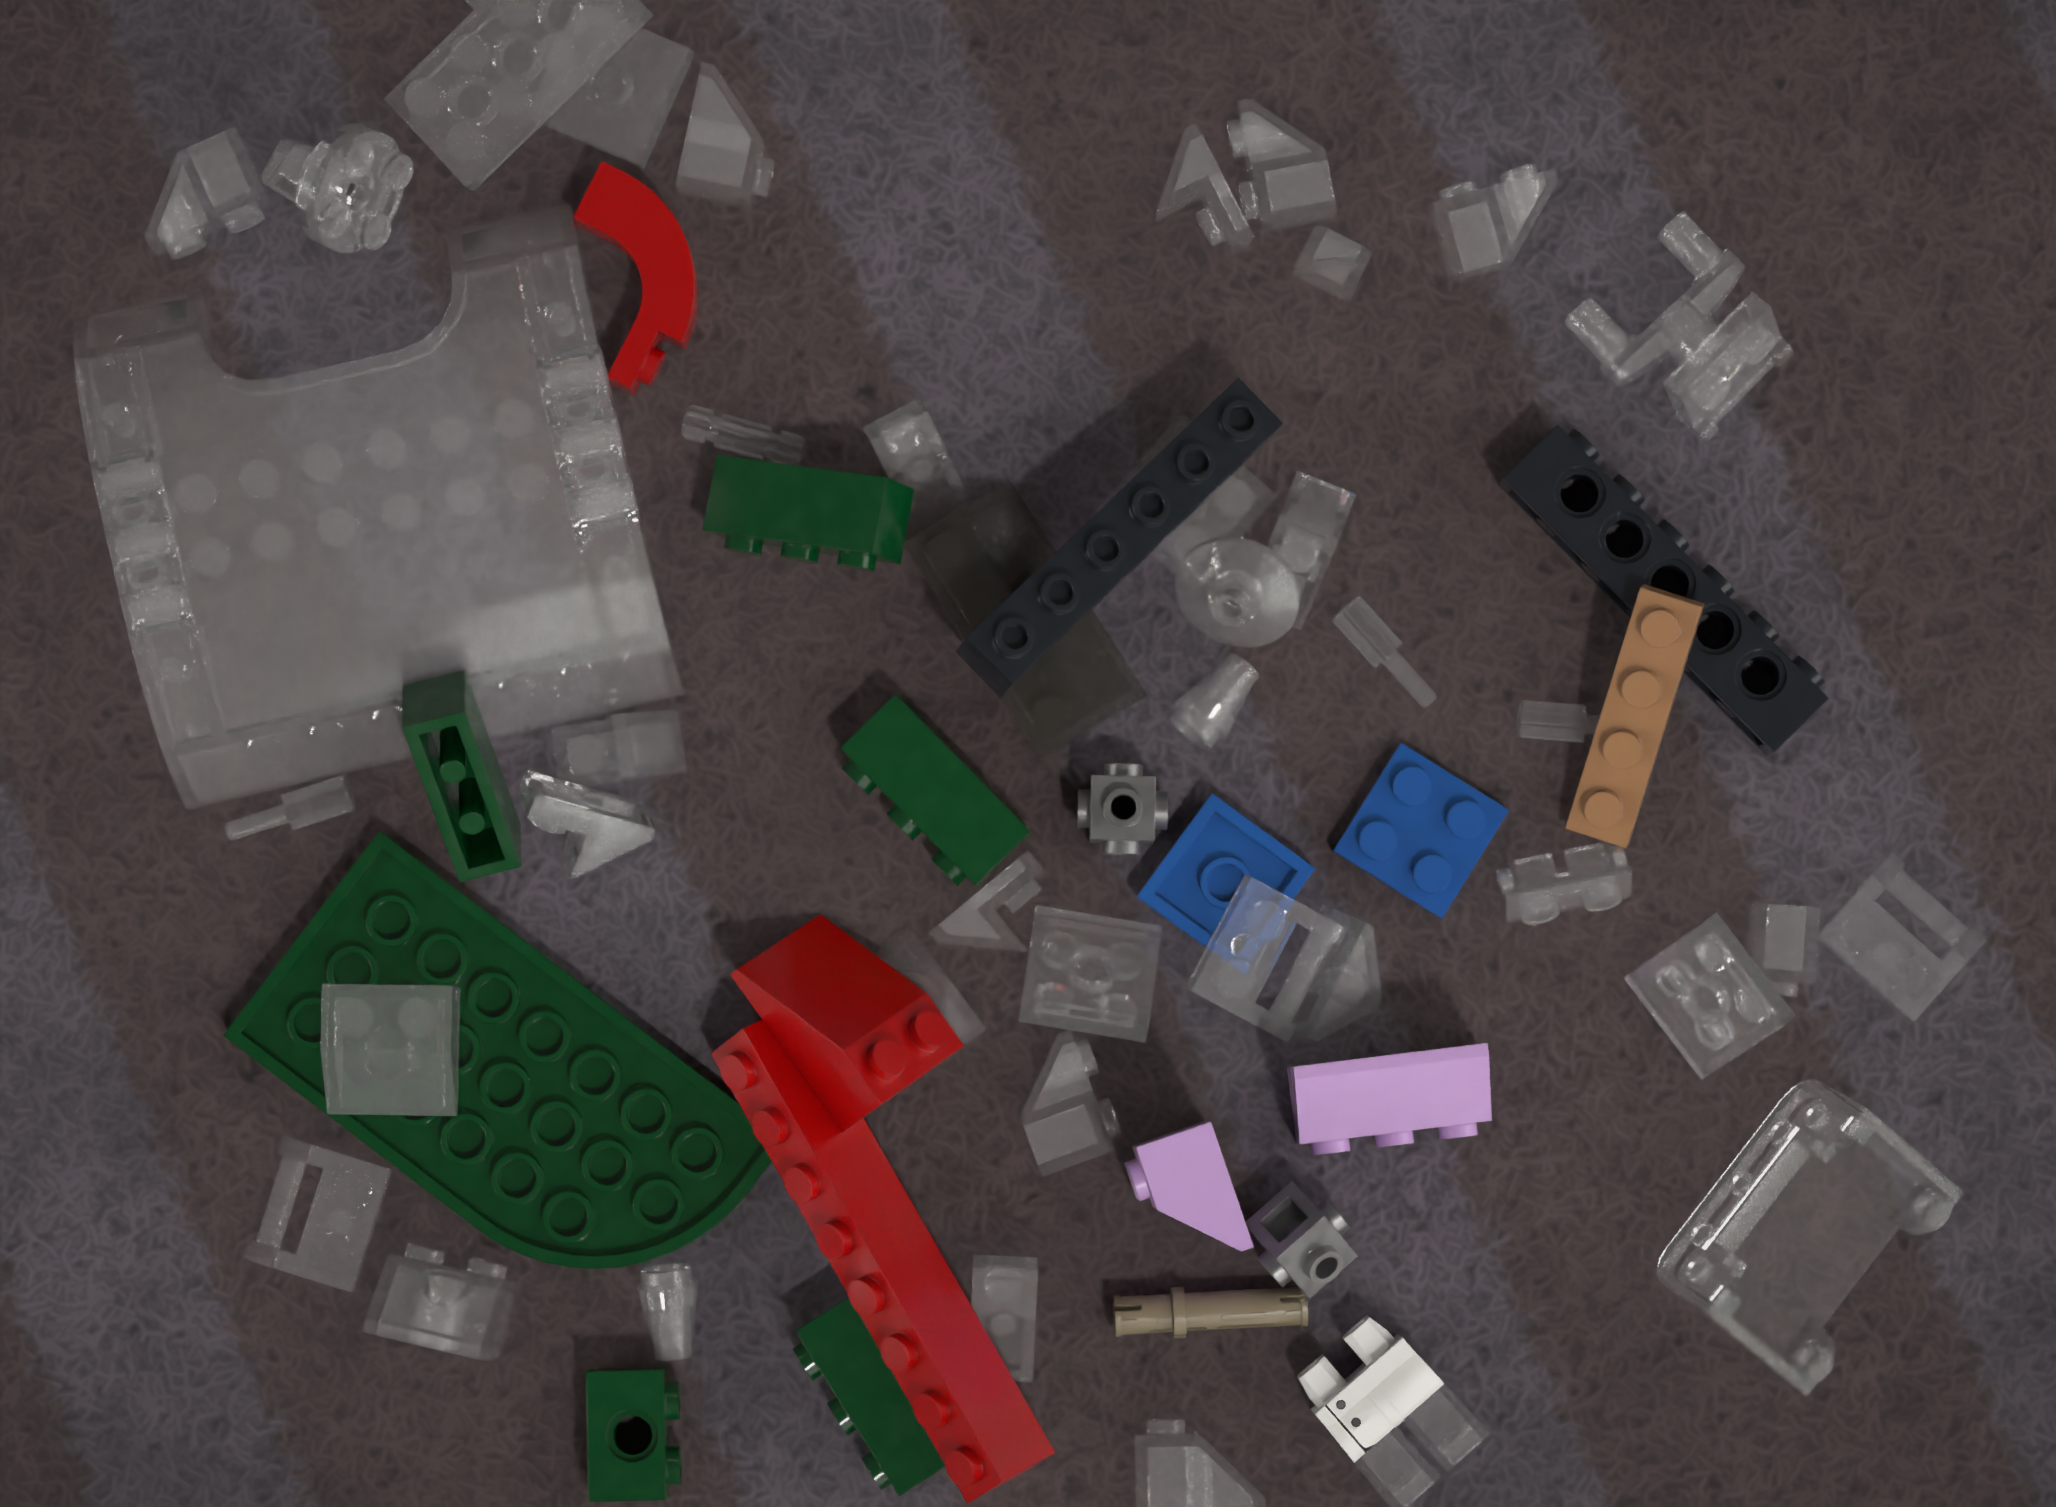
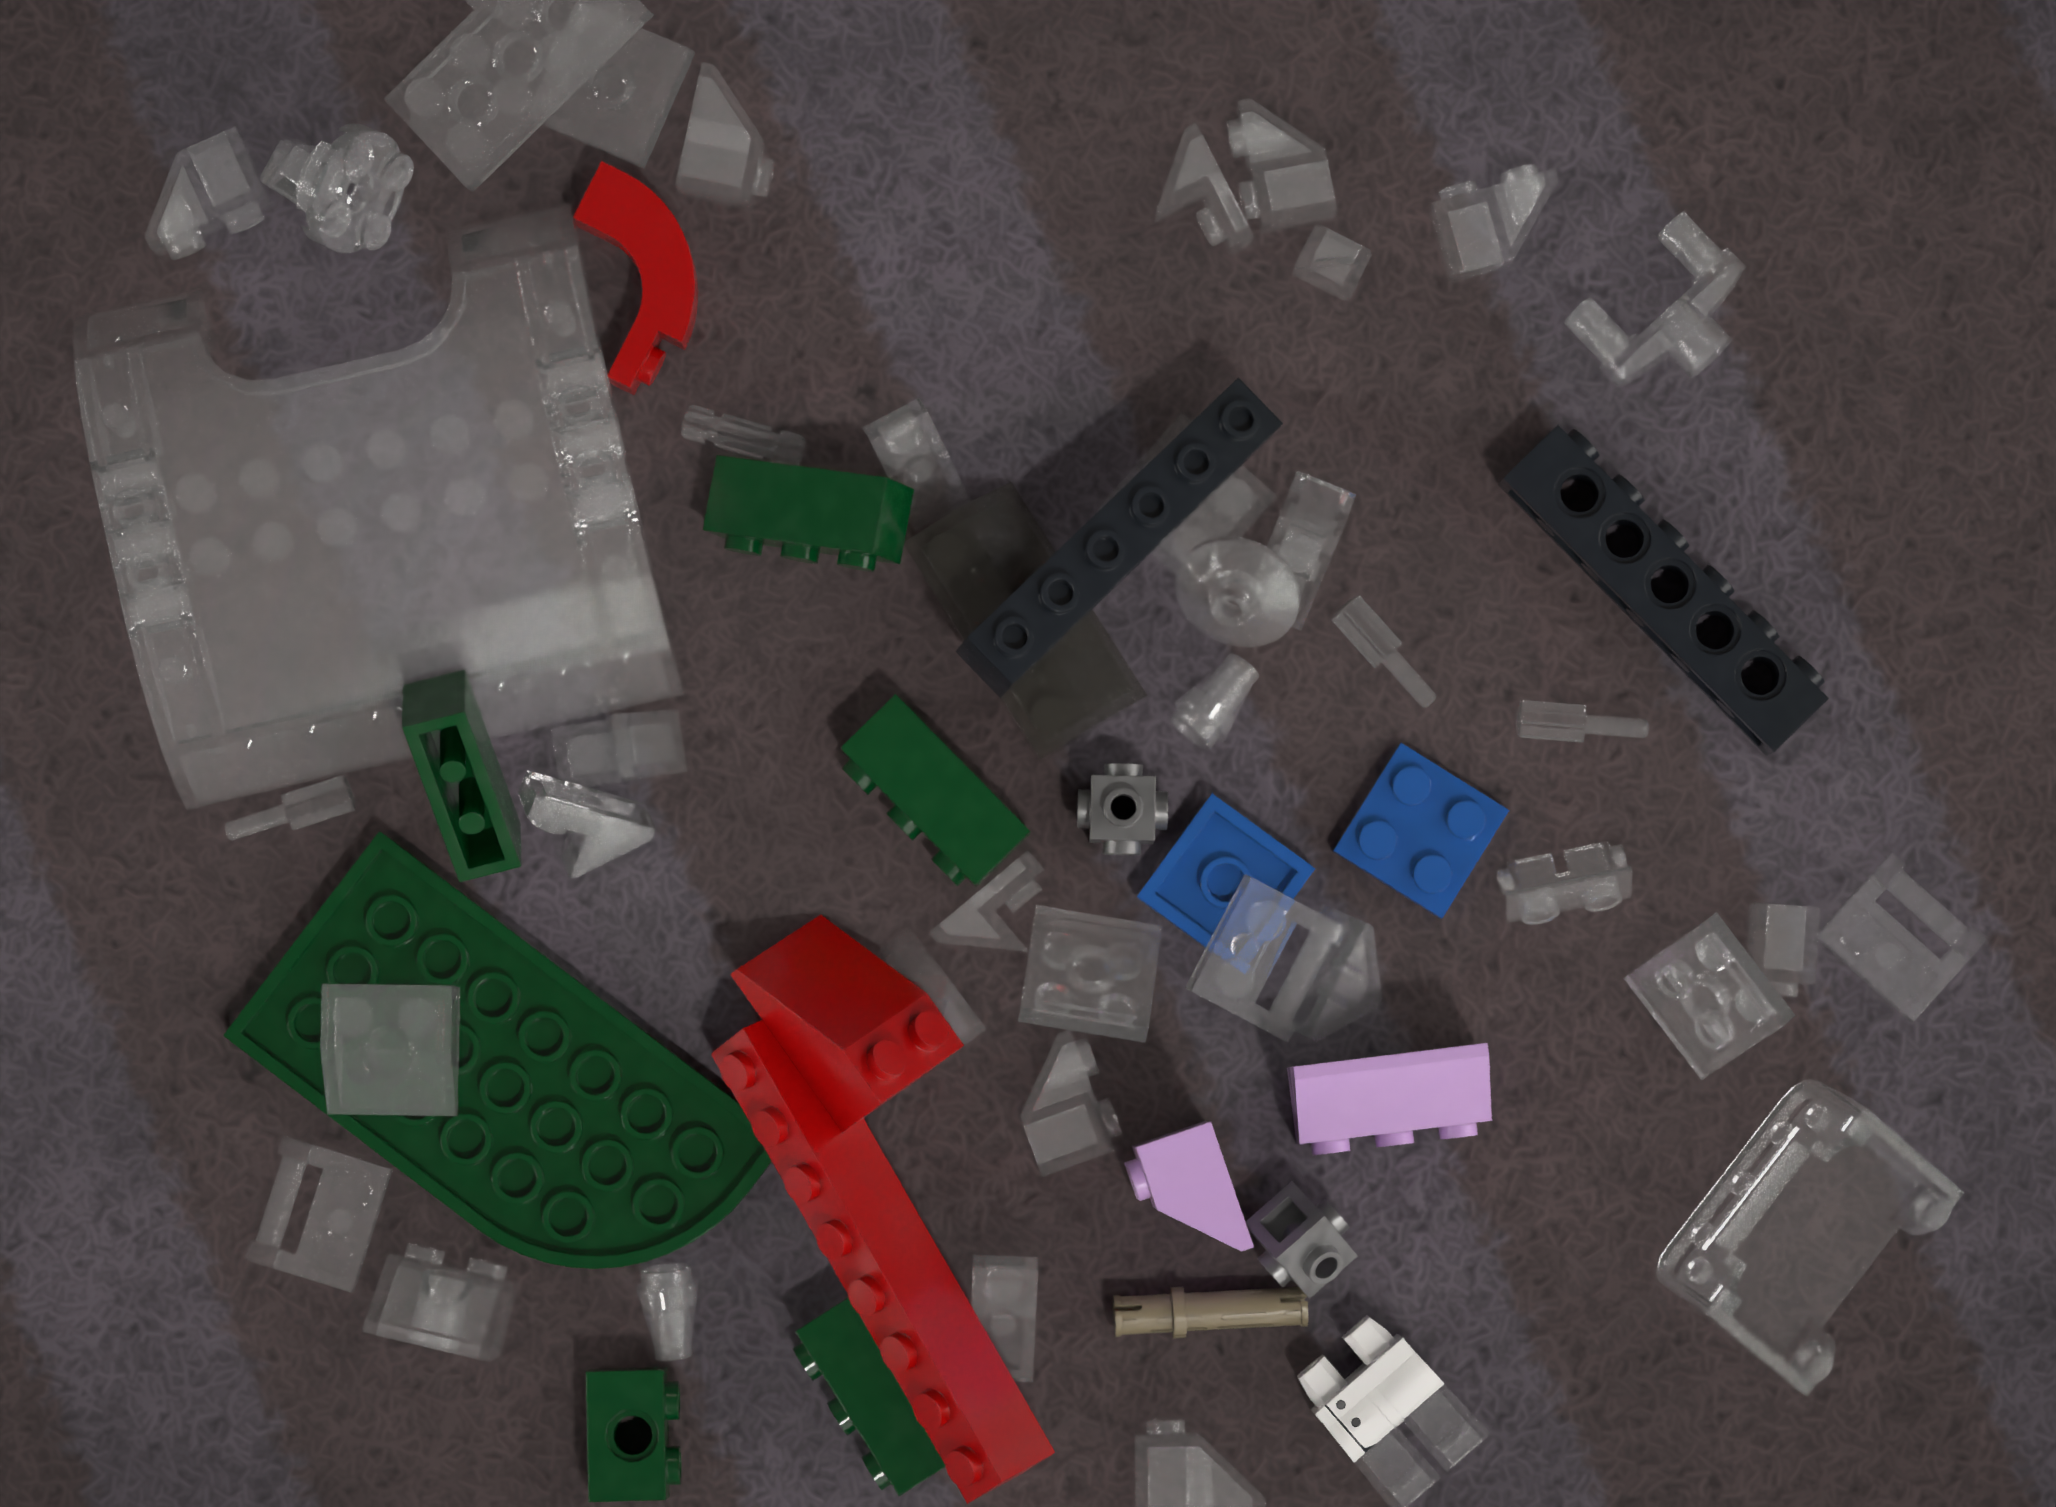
(1634, 715): medium nougat plate -> none
(1726, 367): clear plate -> none

